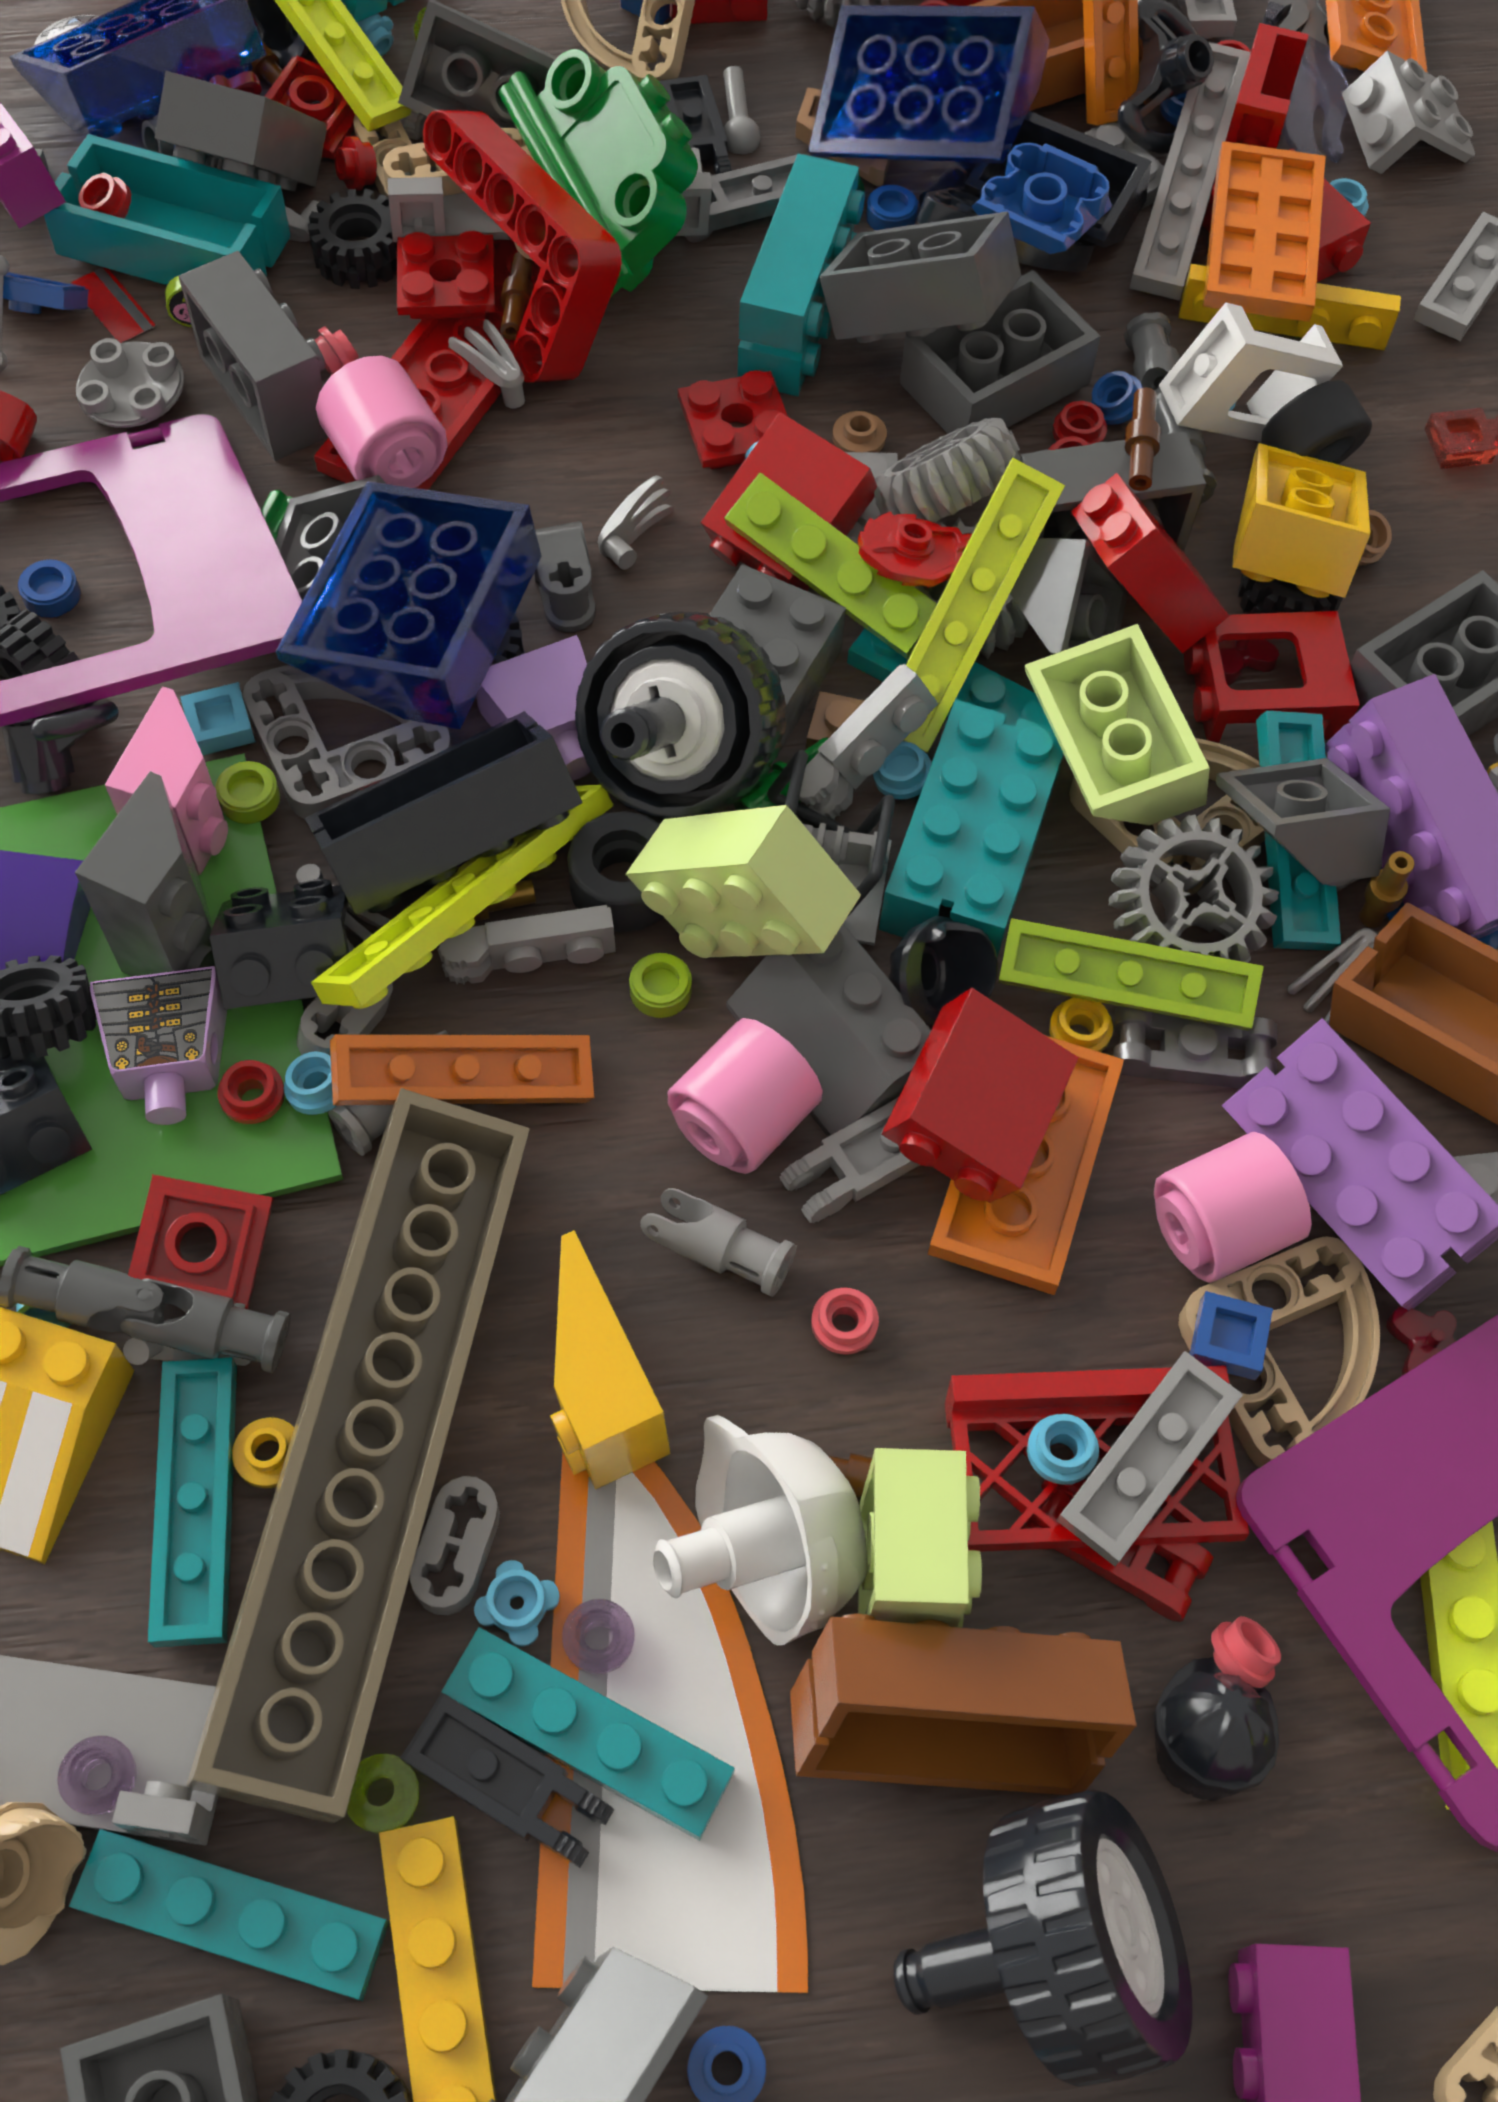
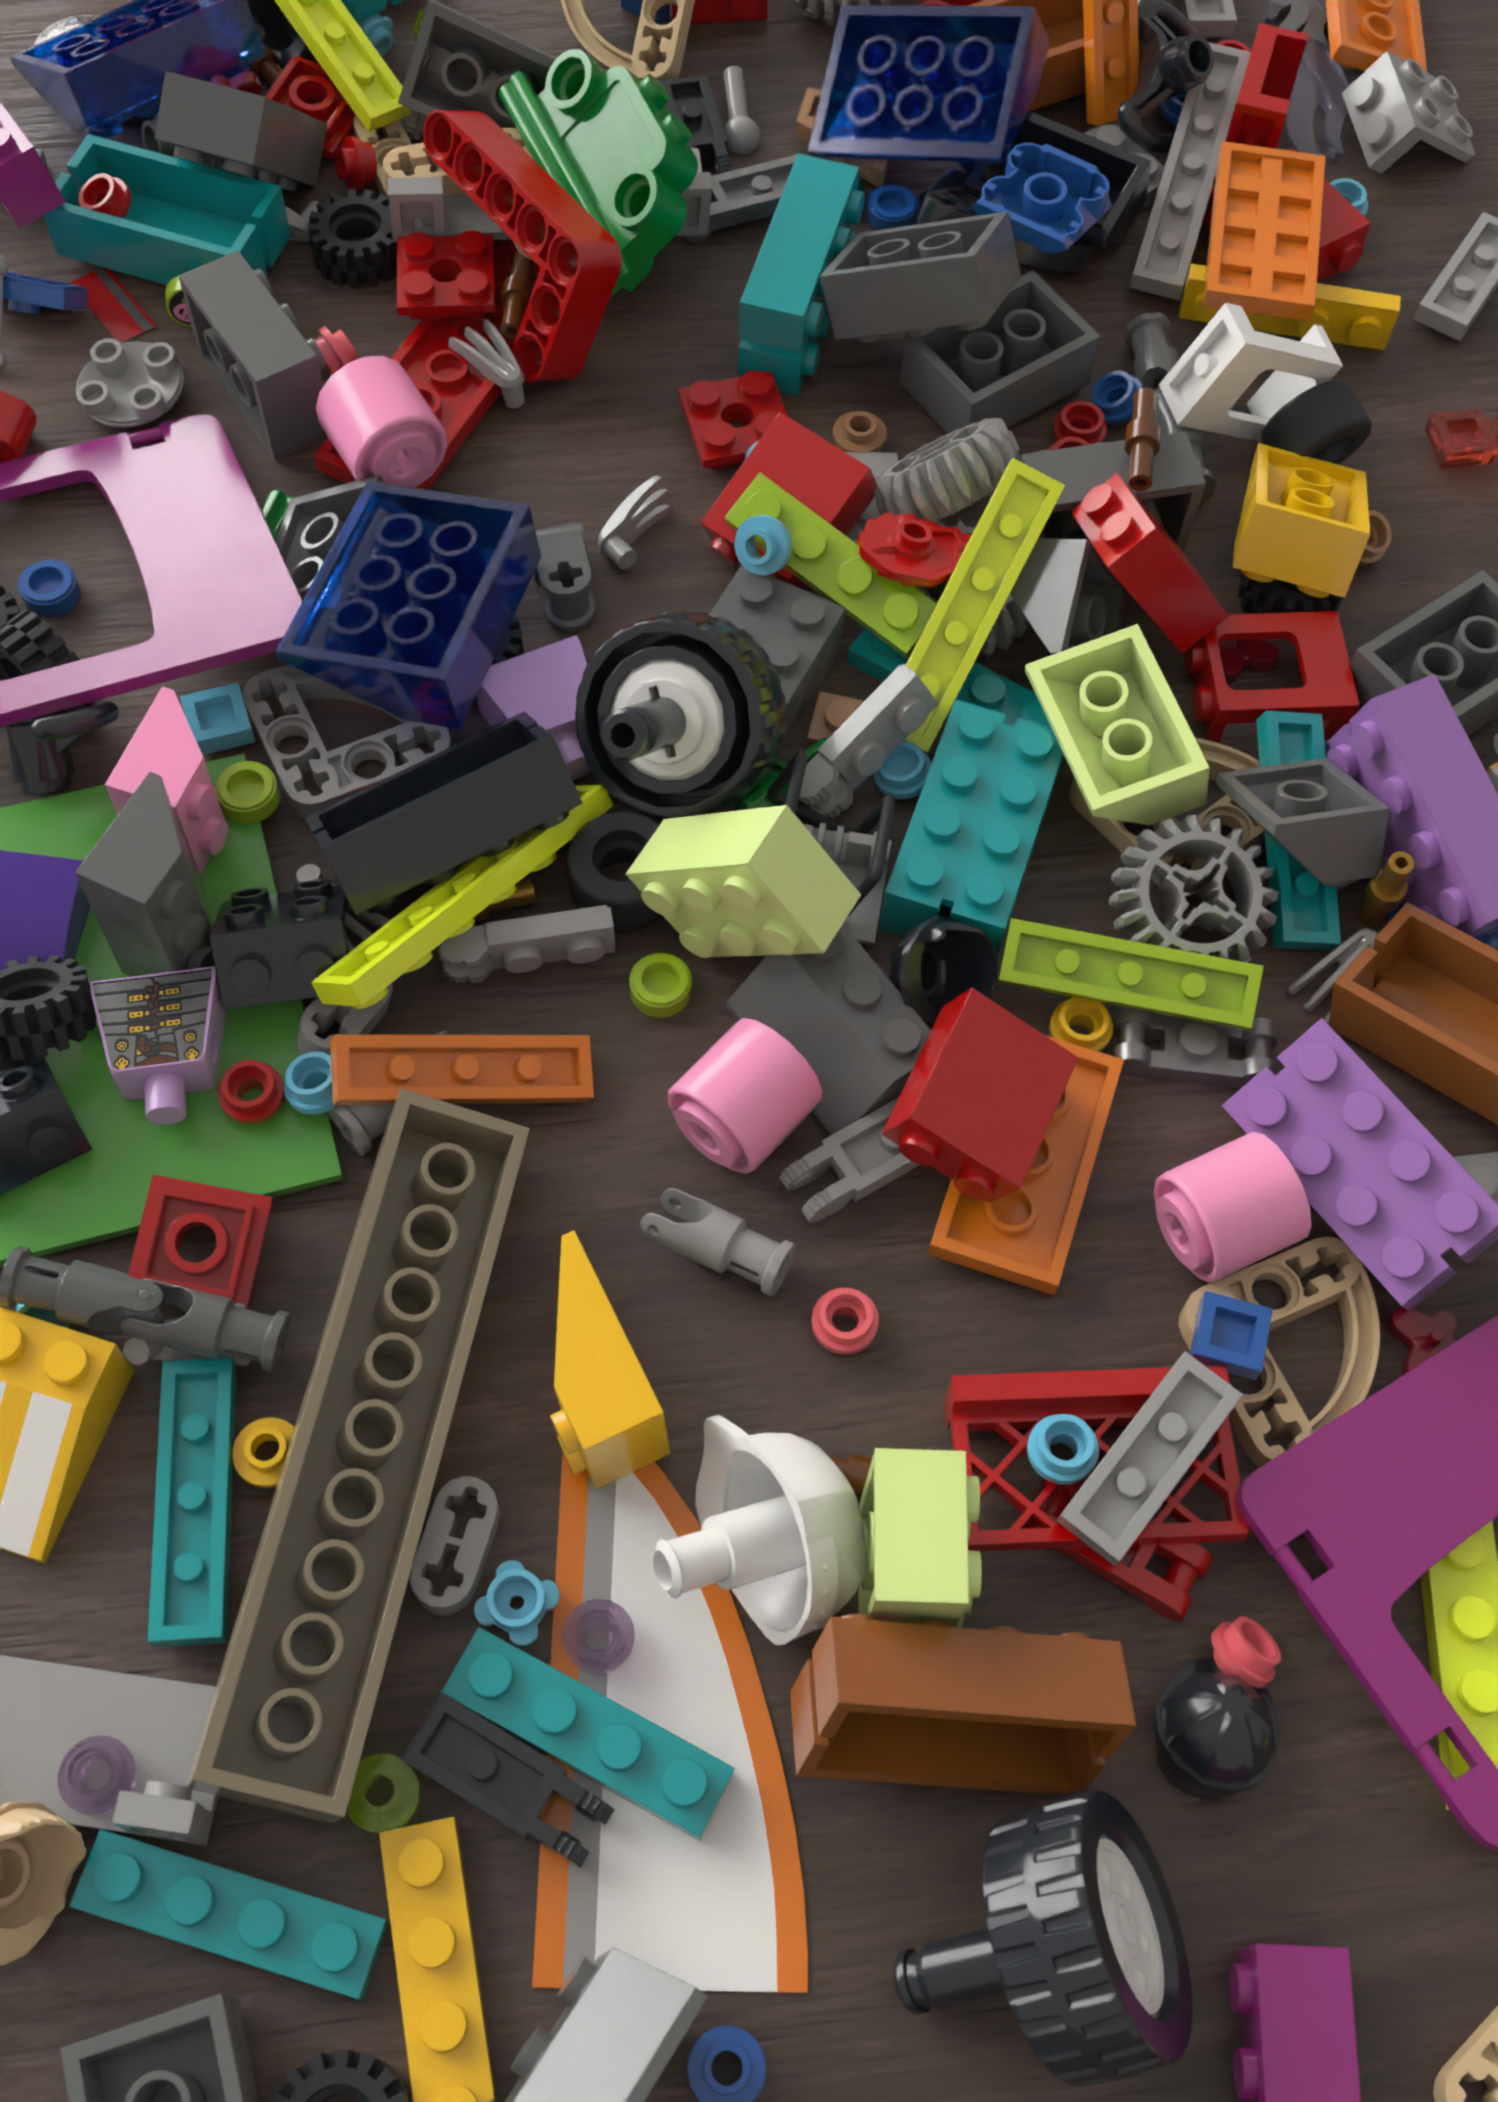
(777, 541): none -> medium azure plate

